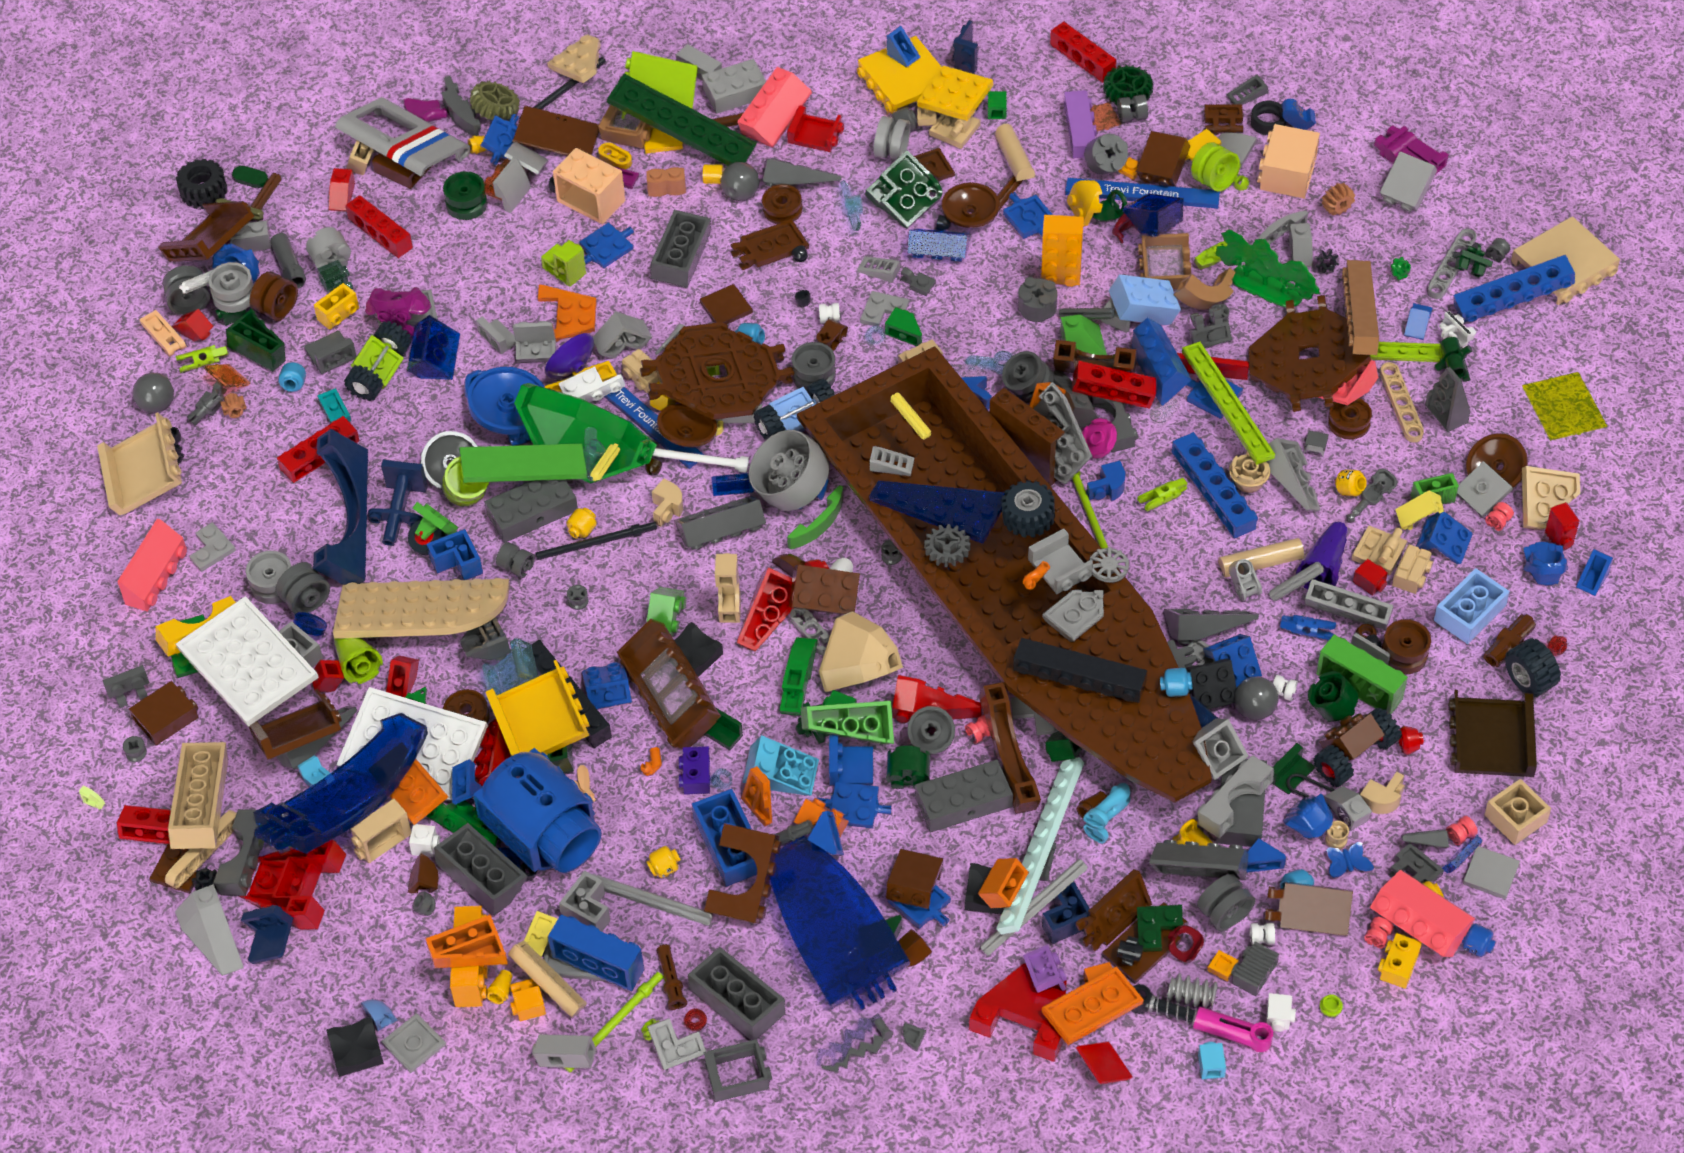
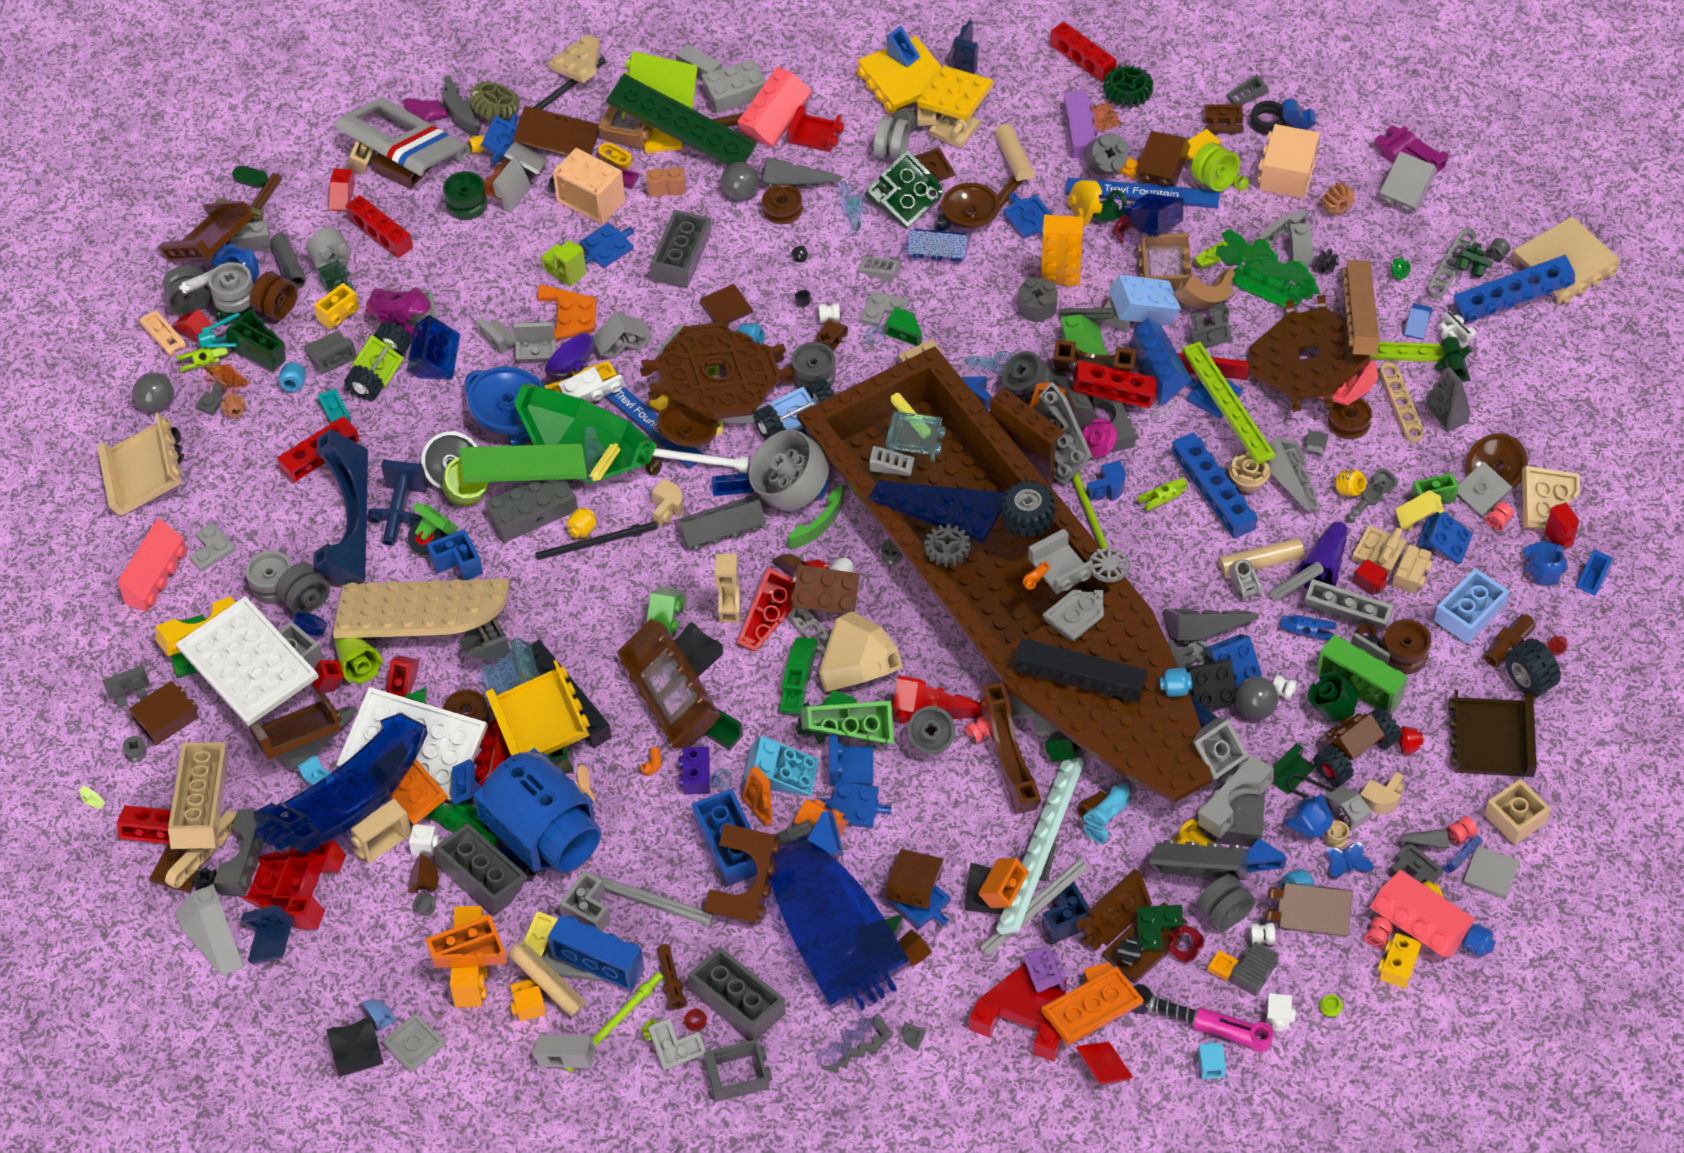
(205, 407): dark grey pin -> none
(208, 339): none -> teal plant
(212, 181): black tyre -> none
(500, 987): yellow cone -> none
(515, 560): dark grey wheel -> none
(577, 591): dark grey wheel -> none
(607, 685): blue bracket -> none
(631, 369): tan brick -> none
(663, 862): yellow head -> none
(712, 174): yellow brick -> none
(768, 245): reddish brown tile -> none
(907, 766): dark green brick -> none
(915, 433): none -> clear light blue panel
(921, 283): dark grey plate -> none
(963, 796): dark grey brick -> none
(997, 105): green brick -> none
(1138, 105): dark grey wheel -> none
(1194, 991): light grey piece -> none
(1238, 144): light grey slope -> none
(1564, 406): clear neon green piece -> none

